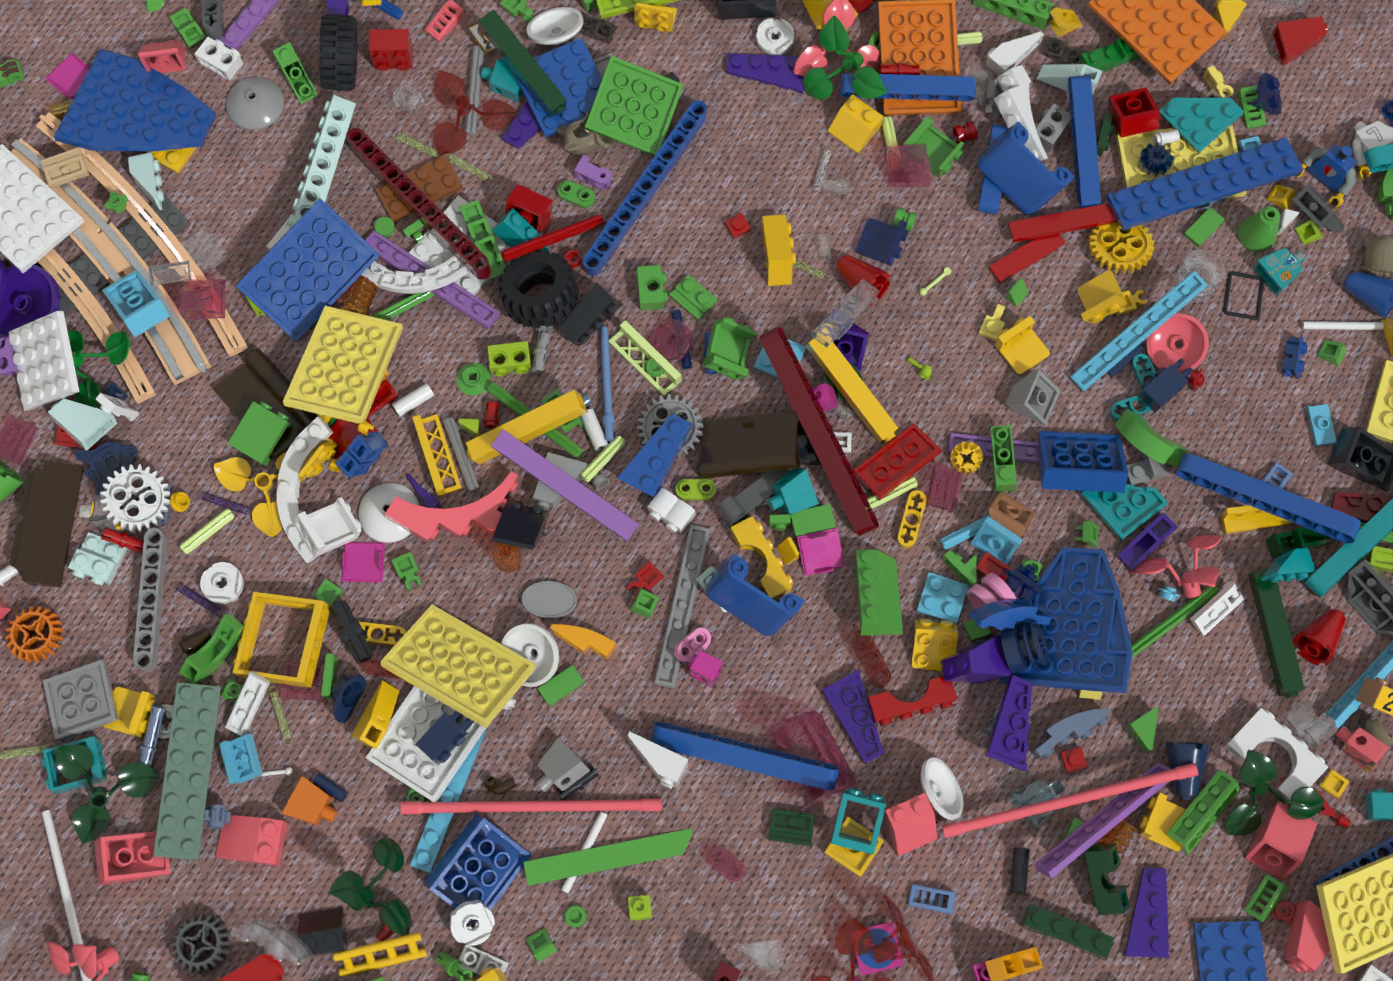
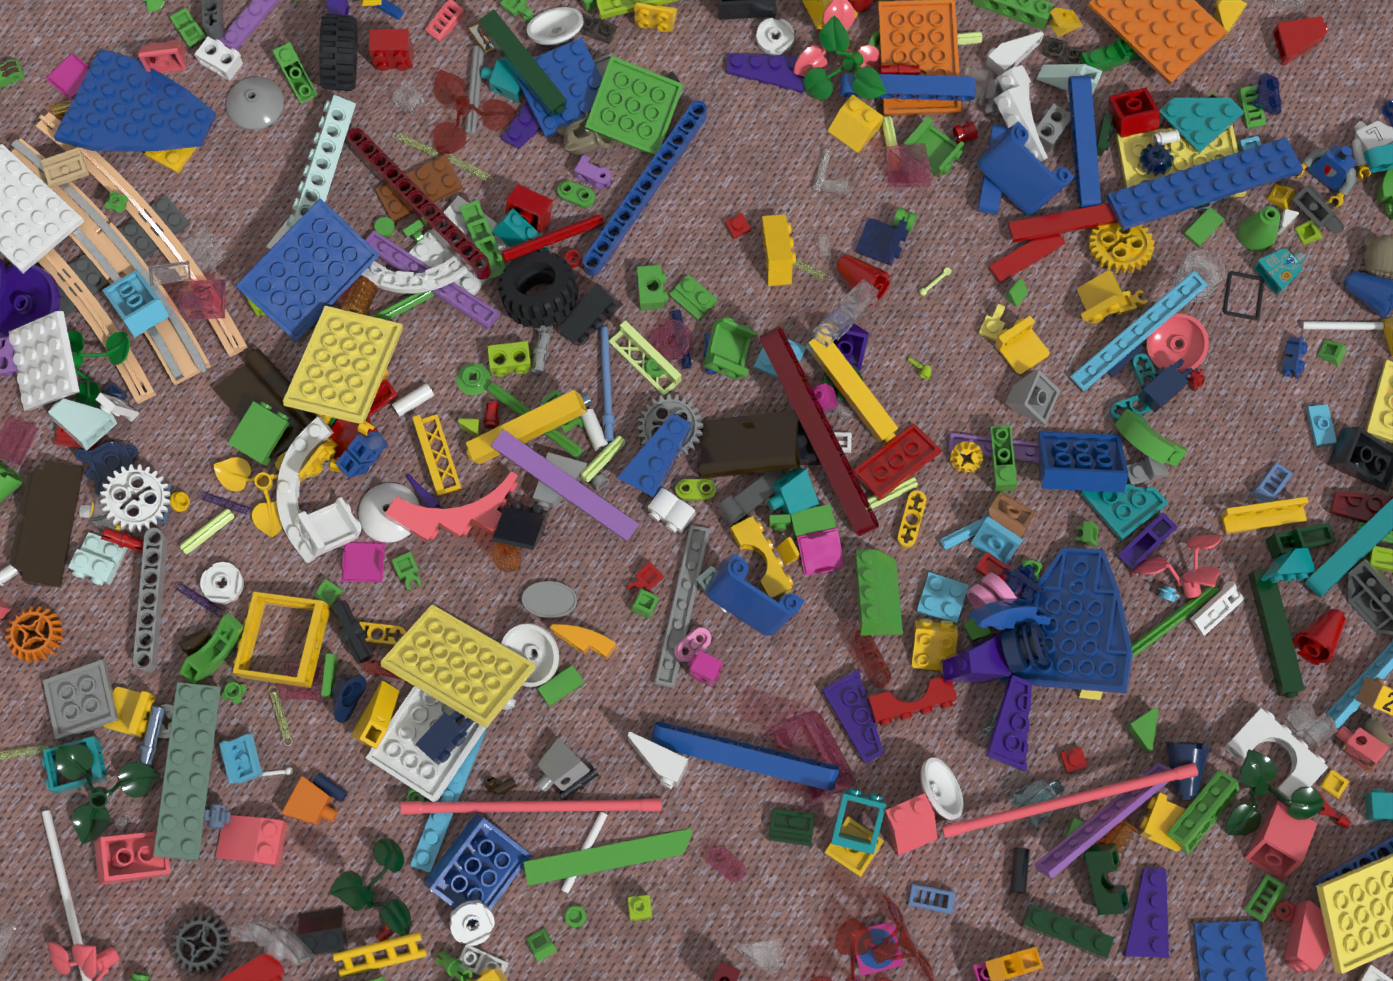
(145, 175): light aqua slope -> none
(247, 704): white tile -> none
(461, 454): light grey axle -> none
(944, 488): clear pink plate -> none
(965, 572): bright green slope -> none
(1076, 725): sand blue slope -> none
(1215, 81): light yellow plate -> none
(1268, 498): blue beam -> none

